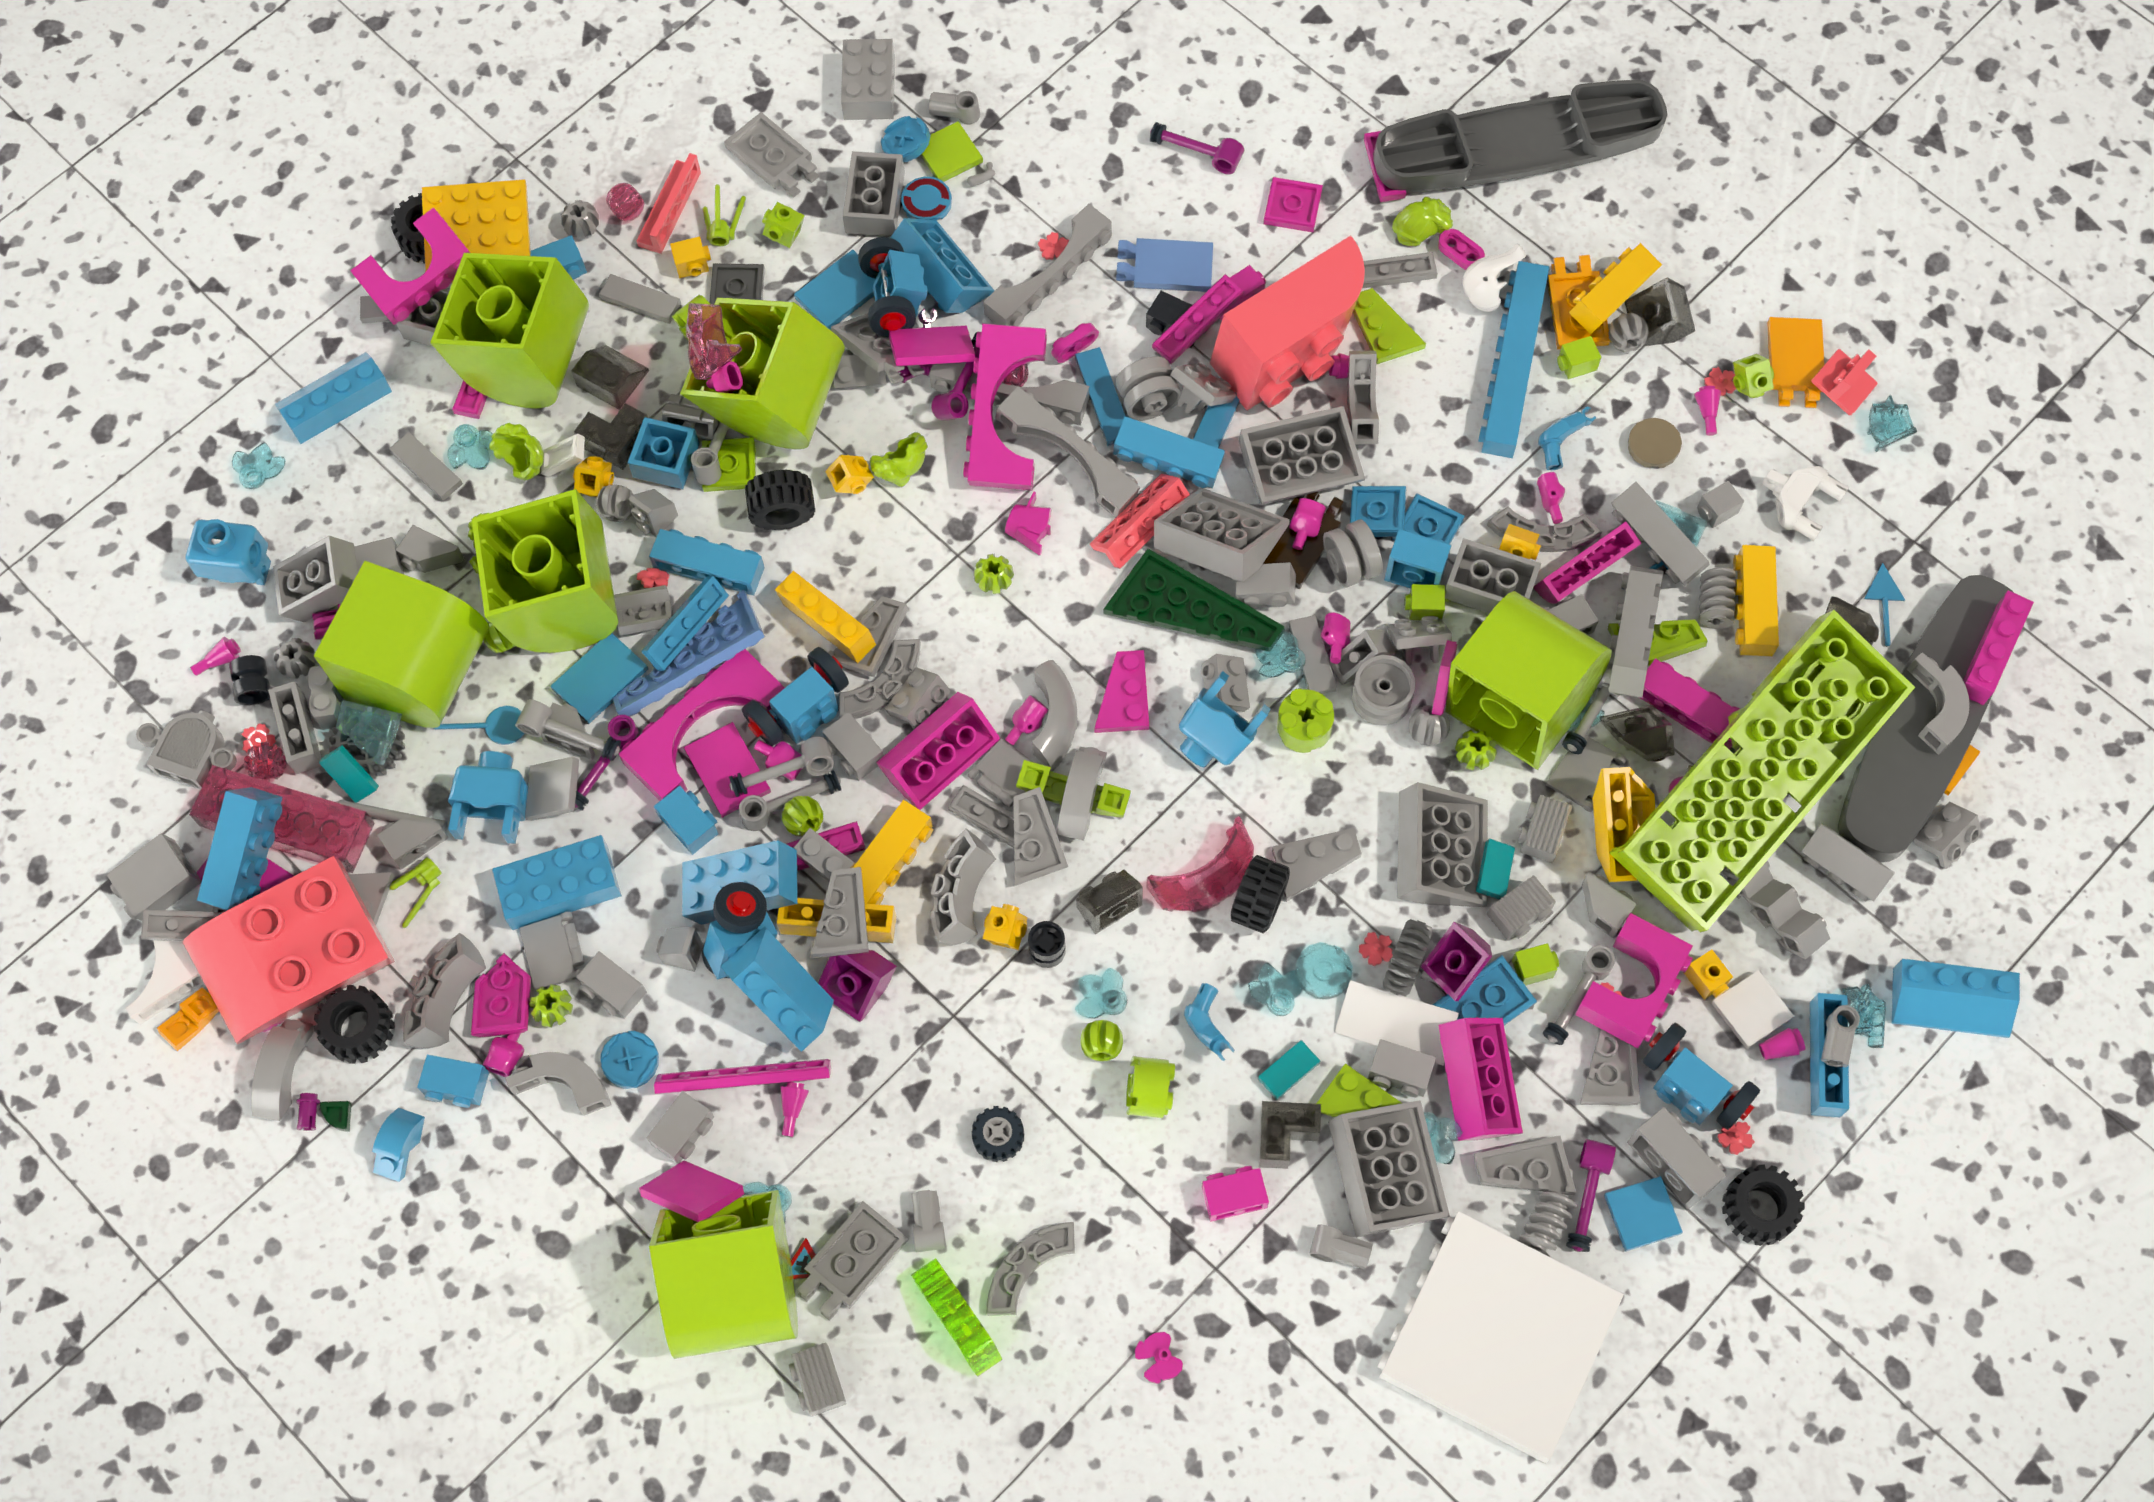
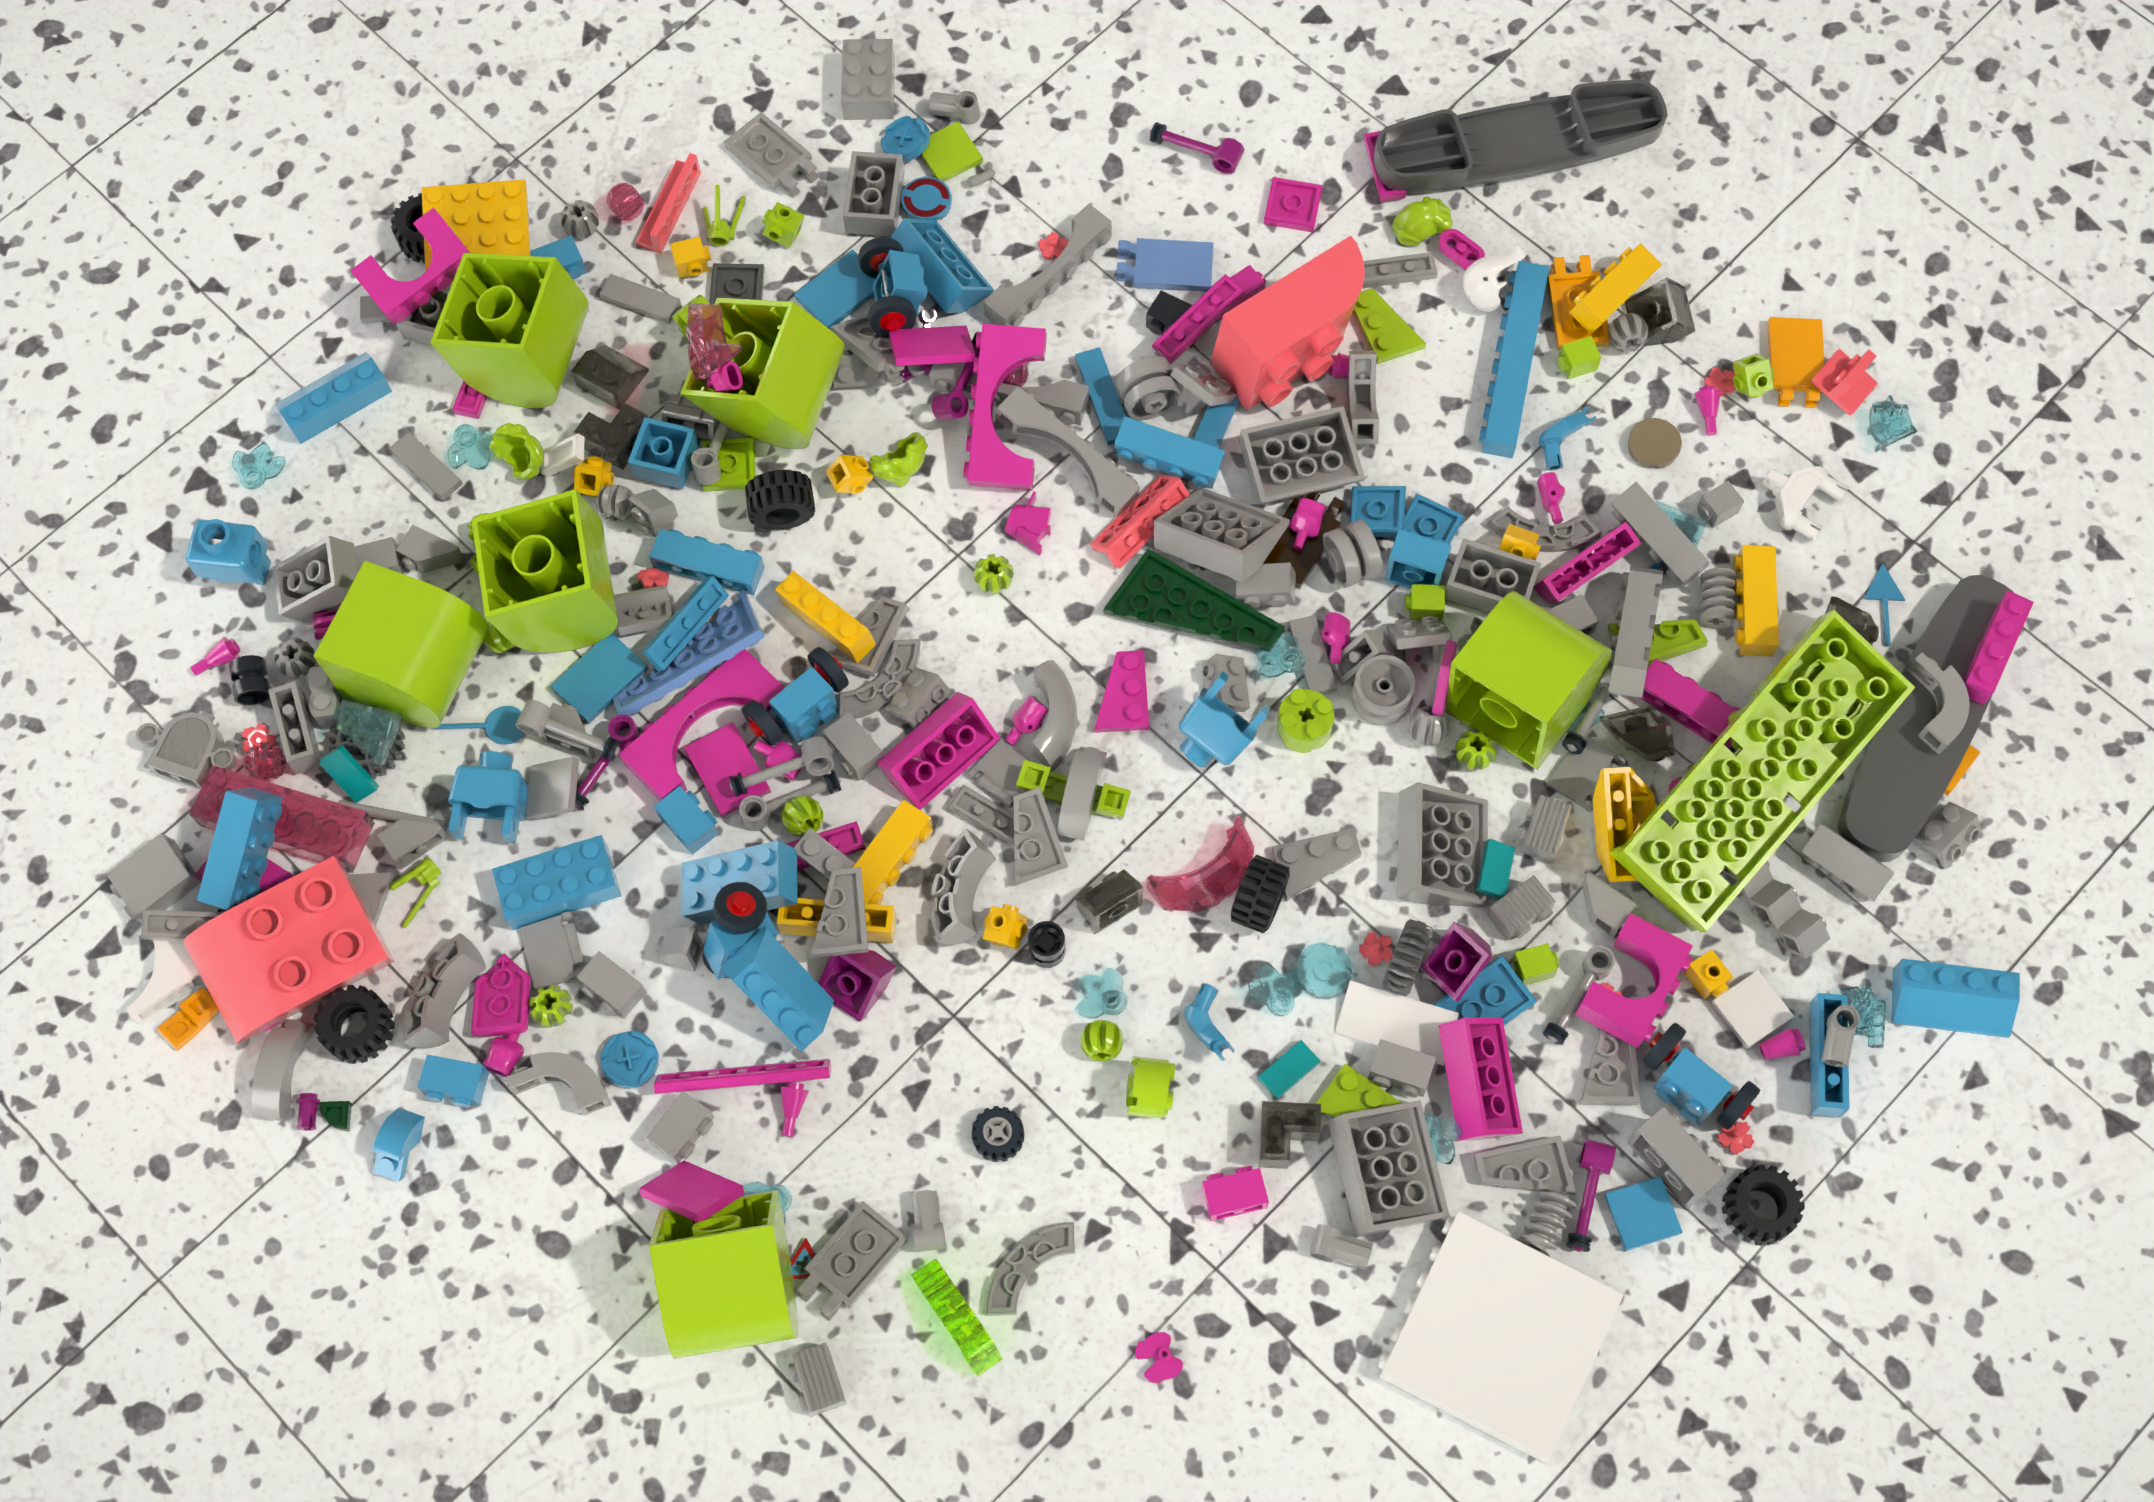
(1075, 342): dark pink plate -> none

